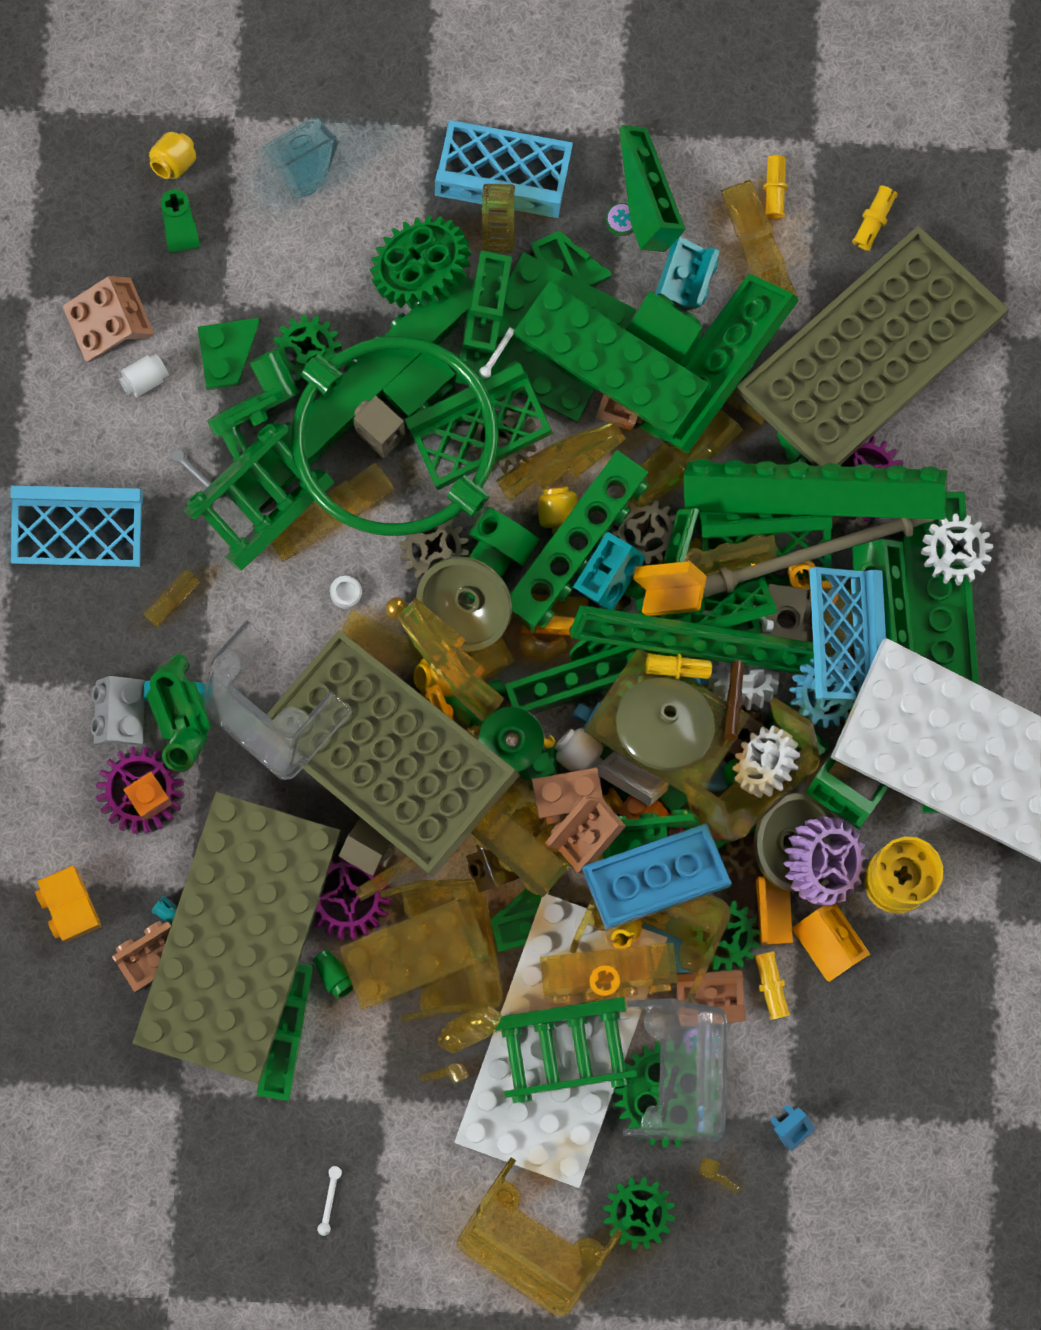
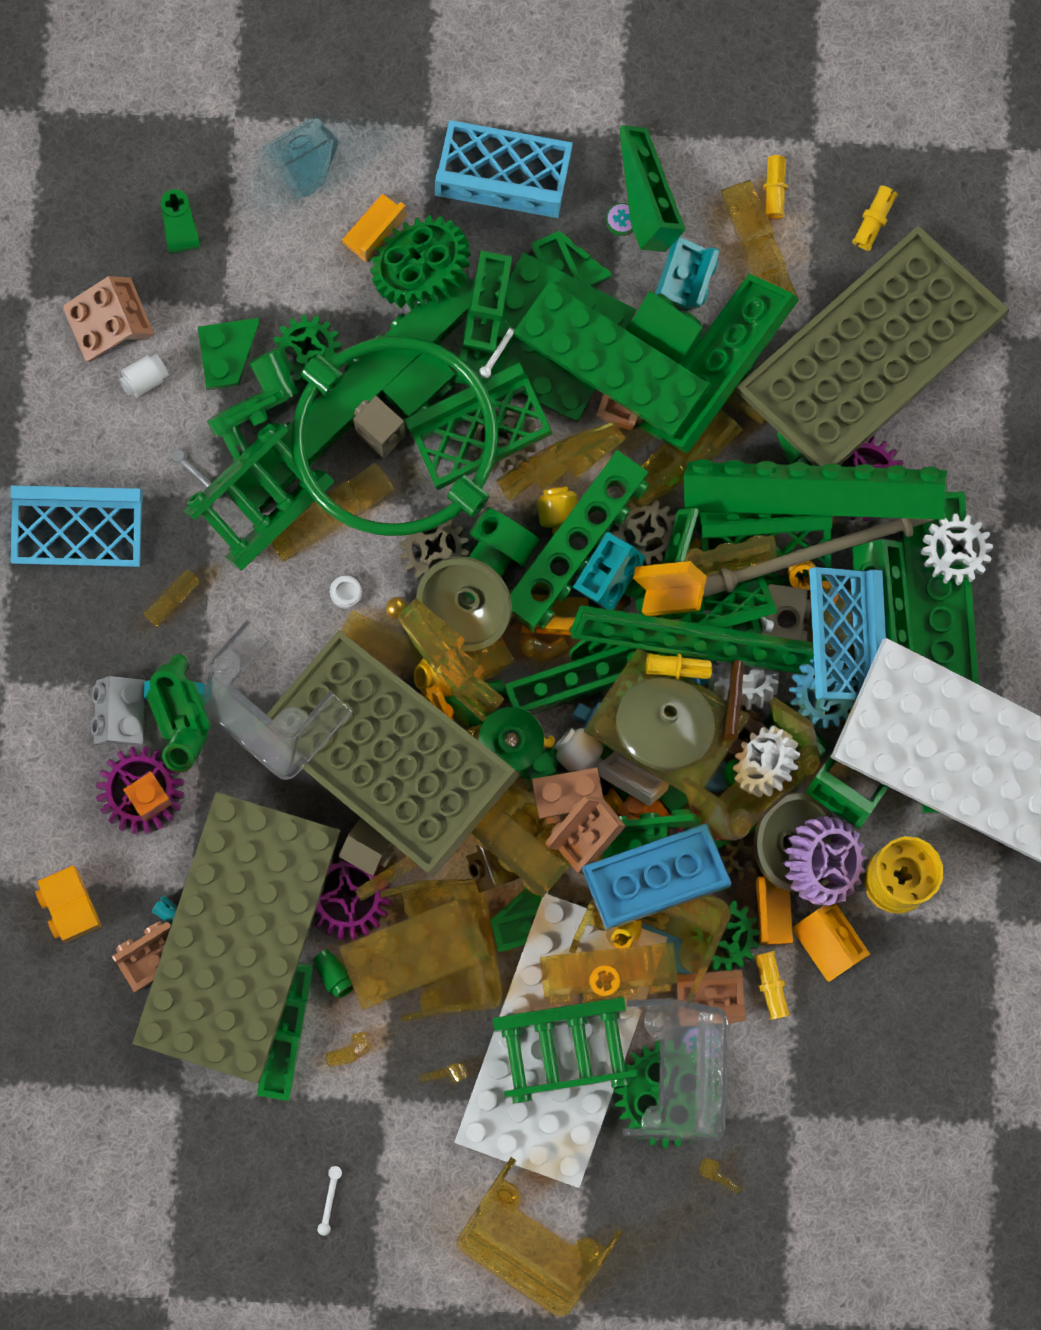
(172, 155): yellow head -> none
(352, 1053): none -> clear yellow arm
(374, 227): none -> light orange panel
(469, 1028): clear yellow beam -> none
(498, 198): clear yellow slope -> none
(626, 1222): green gear -> none
(793, 1128): dark azure tile -> none

